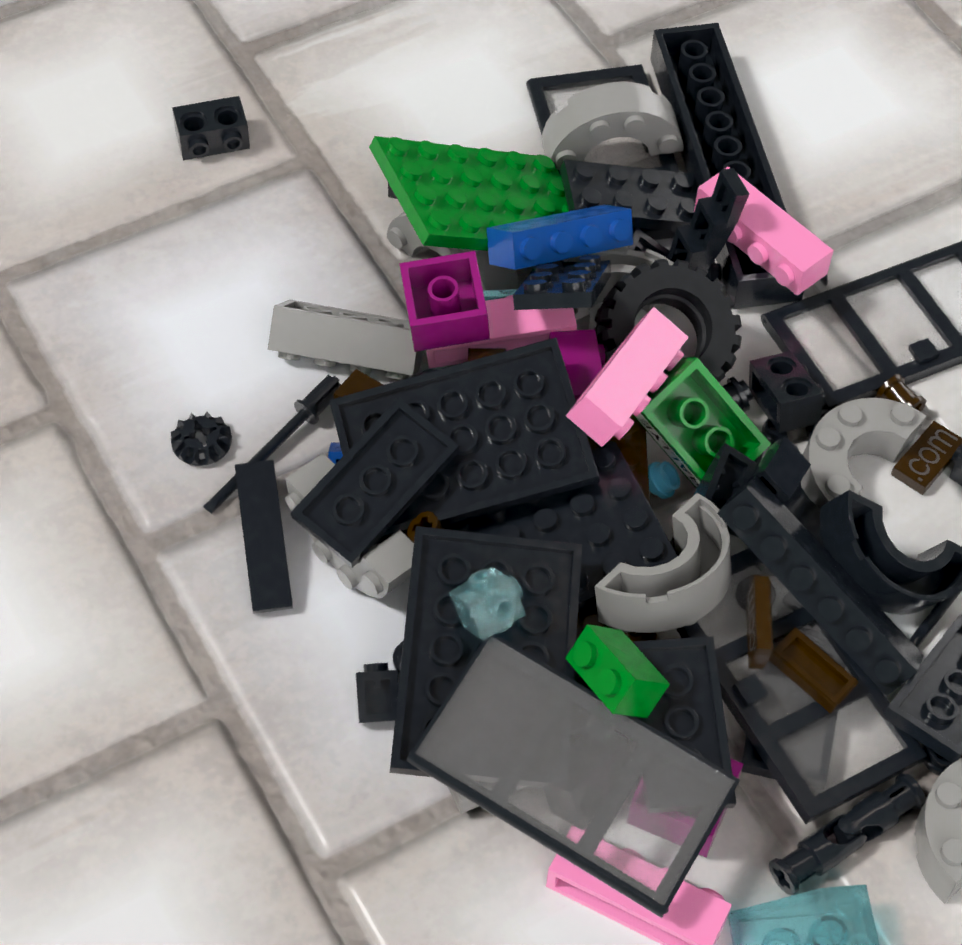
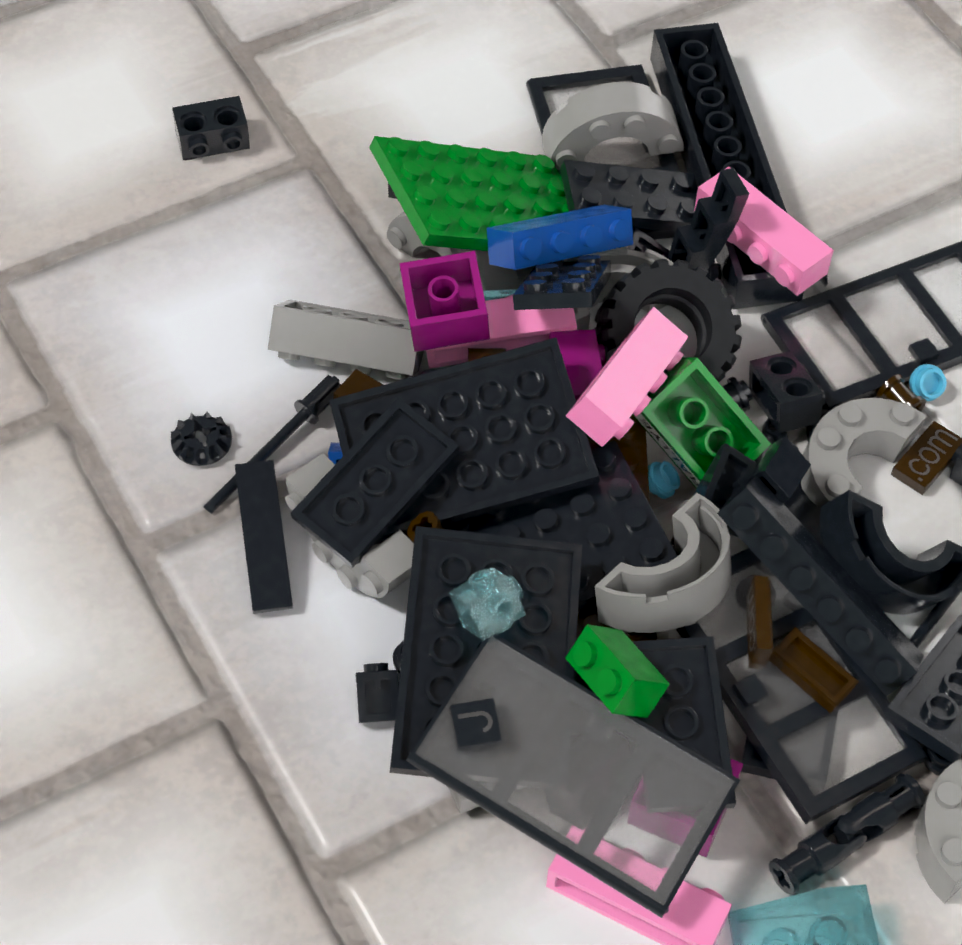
(475, 724): none -> black tile
(928, 382): none -> medium azure plate

